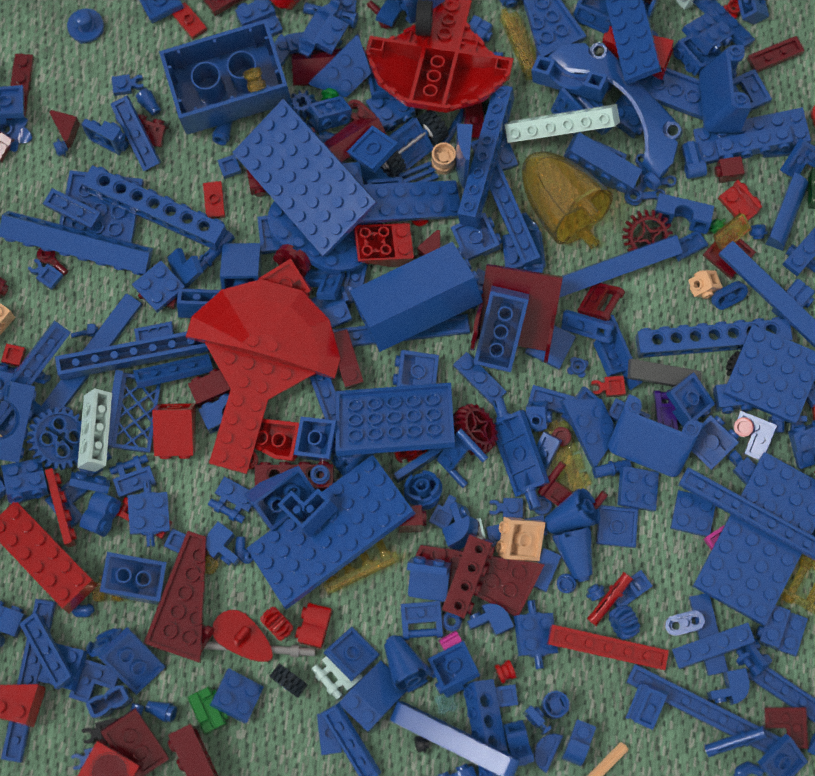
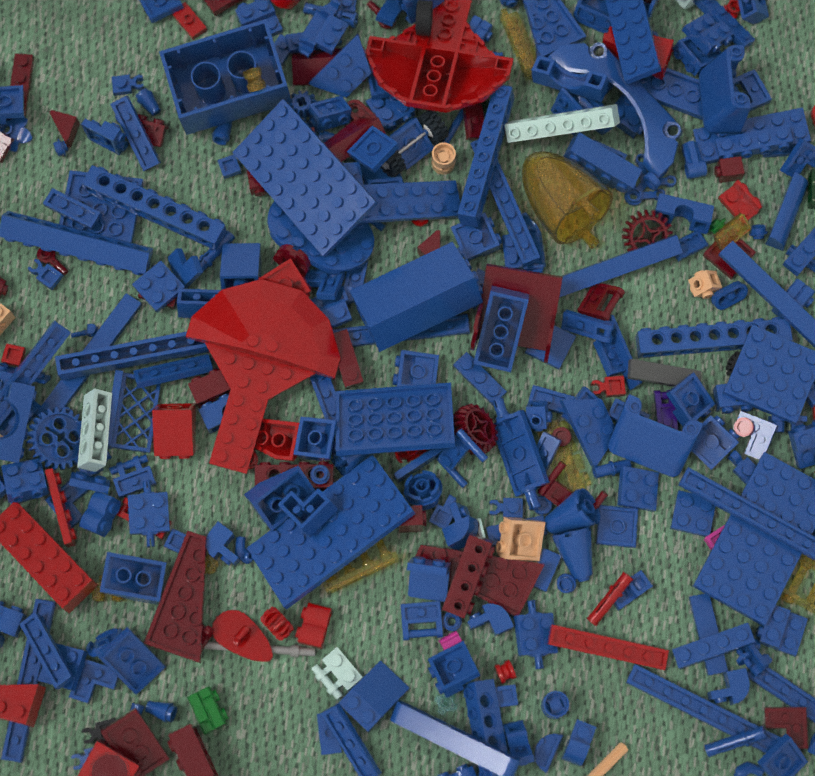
(83, 610): blue arm -> none
(85, 25): blue plate -> none
(114, 699): blue brick -> none
(154, 331): blue plate -> none
(214, 199): red plate -> none
(233, 493): blue plate -> none
(236, 696): blue plate -> none
(267, 244): blue plate -> none
(288, 680): black wheel -> none
(329, 93): green plate -> none
(351, 654): blue tile -> none
(384, 244): red slope -> none
(405, 665): blue cone -> none
(421, 744): black plate -> none
(431, 171): blue tile -> none
(463, 147): blue slope -> none
(506, 156): blue plate -> none
(535, 717): blue plate -> none
(577, 362): blue plate -> none
(595, 592): blue plate -> none
(624, 622): blue gear -> none
(647, 705): blue plate -> none
(685, 621): plate -> none
(775, 54): dark red plate -> none

